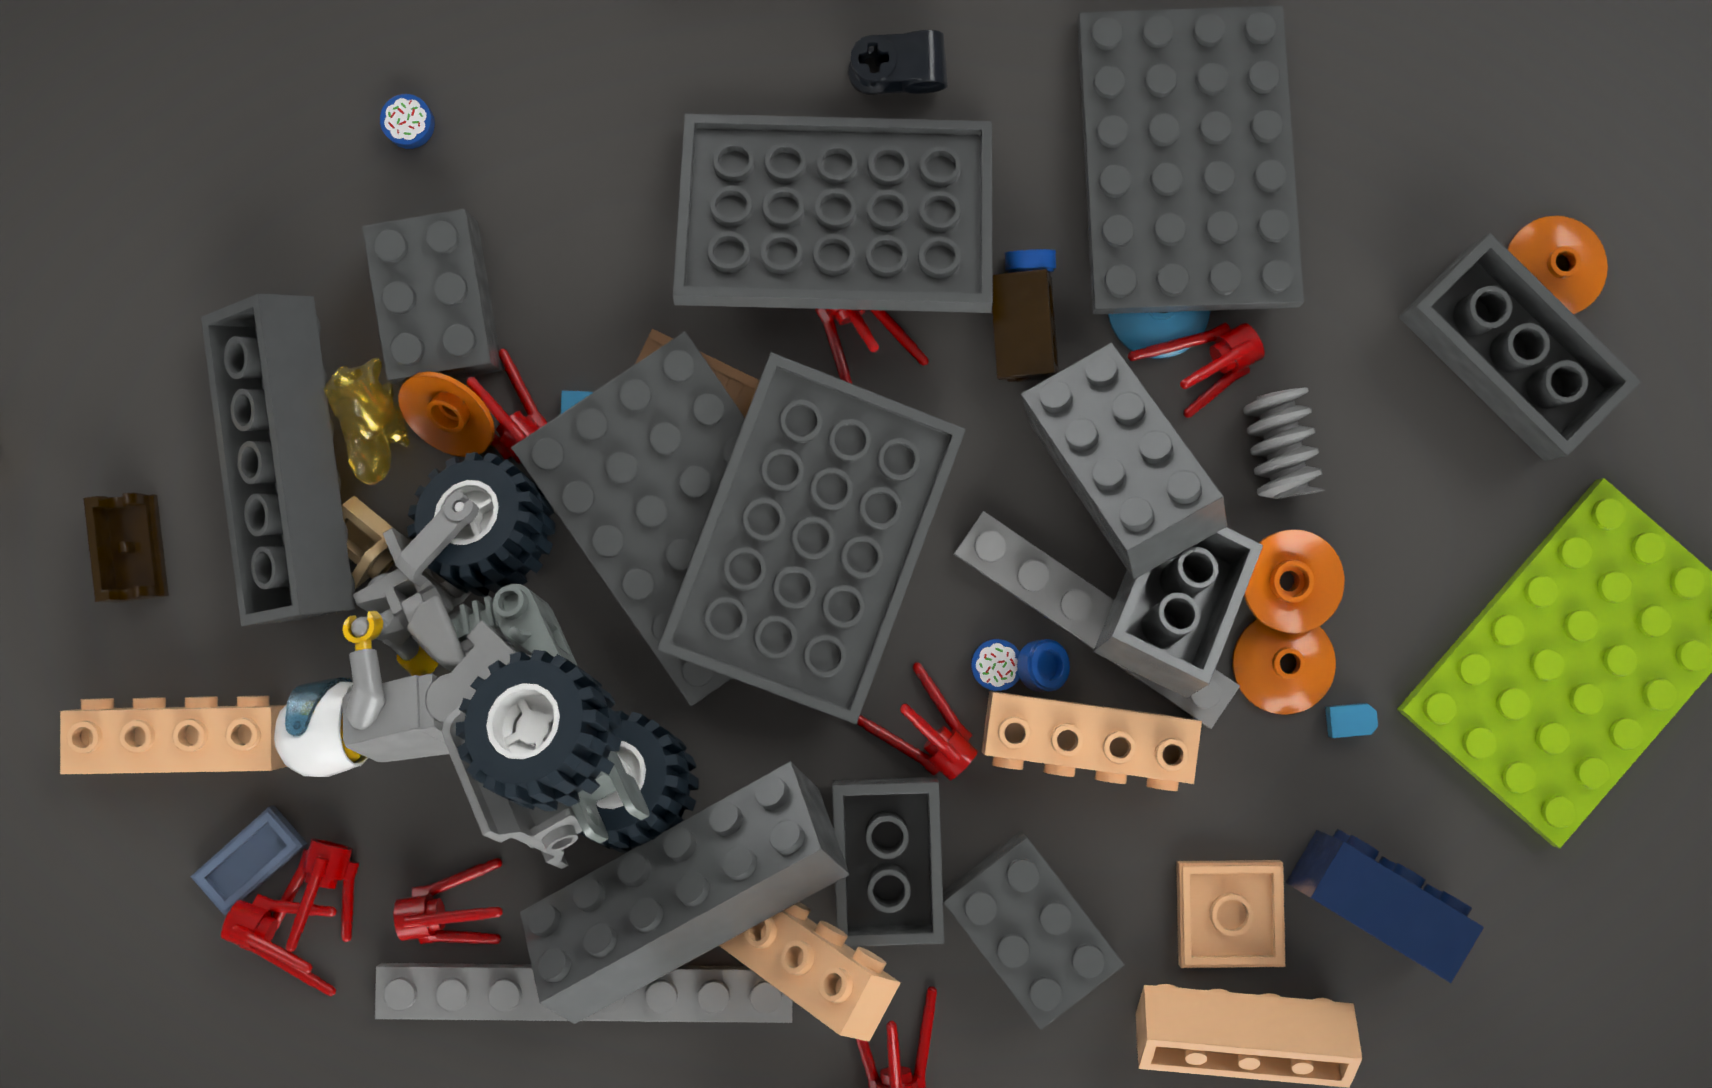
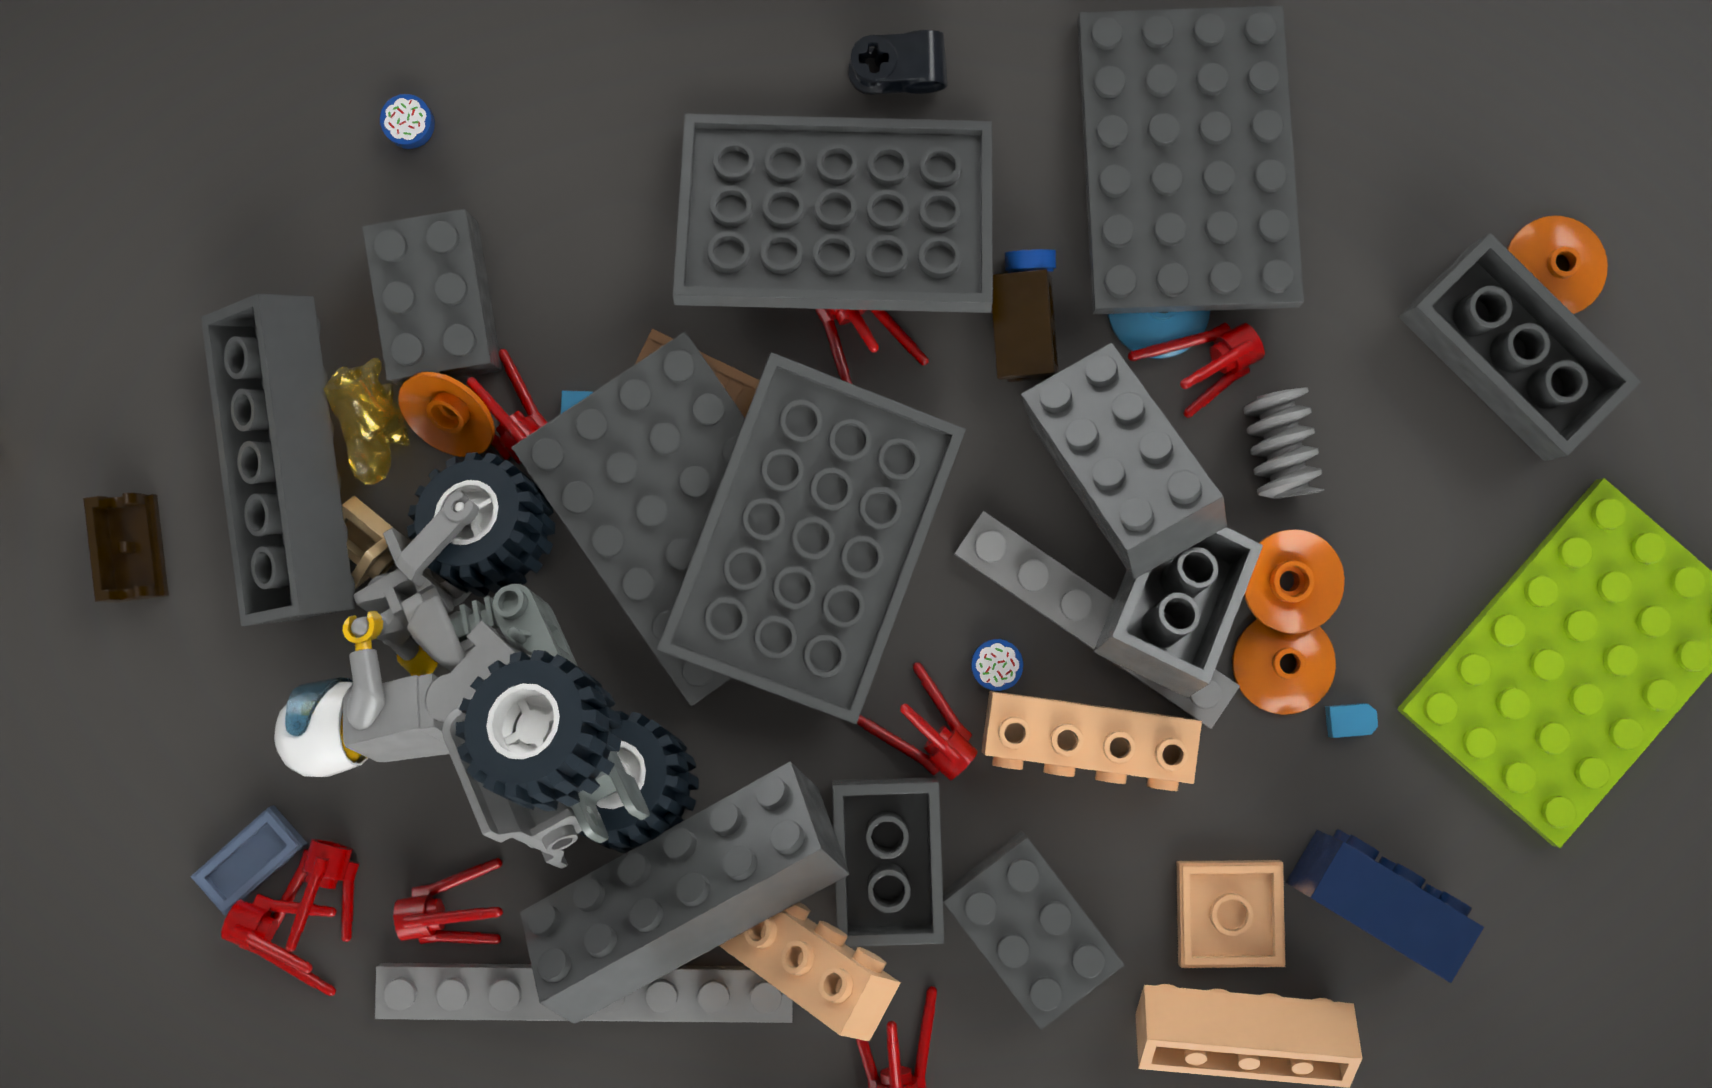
(169, 738): light nougat brick -> none
(1043, 665): blue tile -> none

